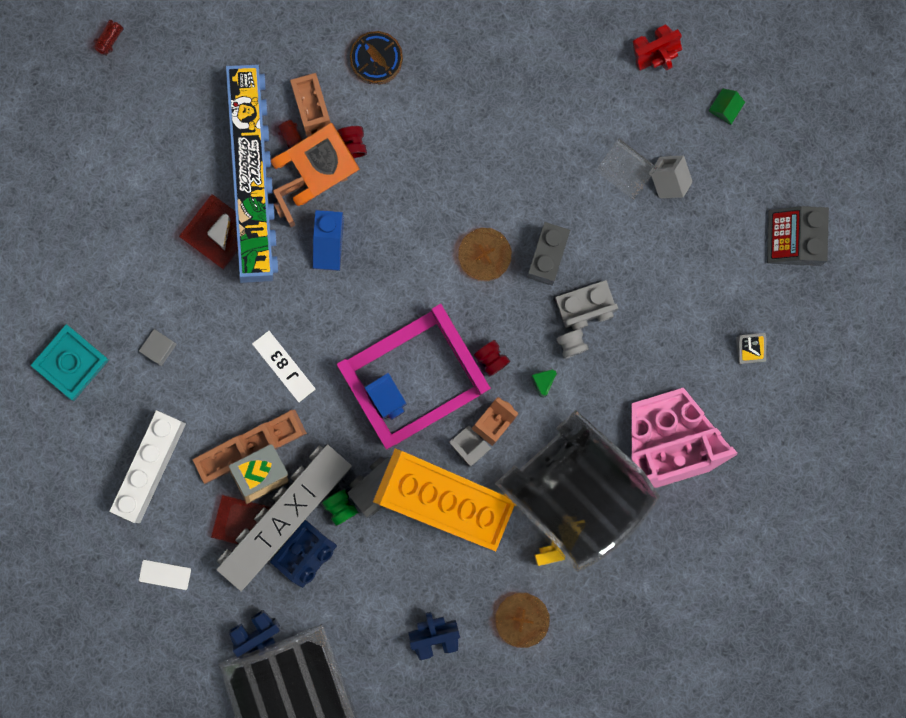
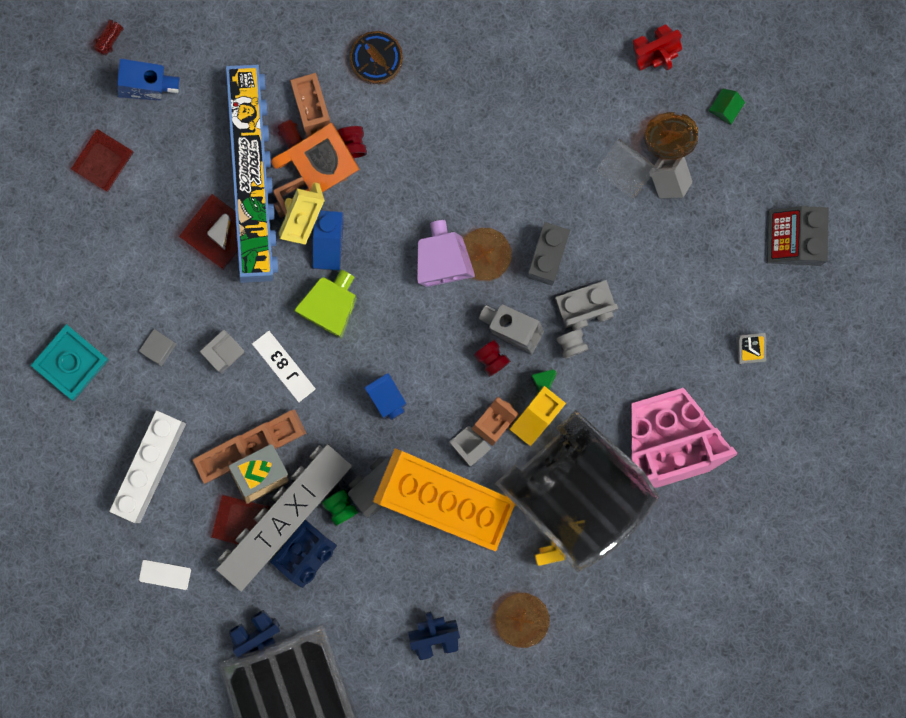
(102, 160): none -> clear red piece
(133, 79): none -> blue torso
(222, 351): none -> light grey panel
(301, 214): none -> light yellow panel
(329, 304): none -> lime torso
(436, 316): dark pink piece -> none
(442, 257): none -> lavender torso
(523, 331): none -> light grey torso
(537, 416): none -> yellow slope
(671, 135): none -> clear orange tile

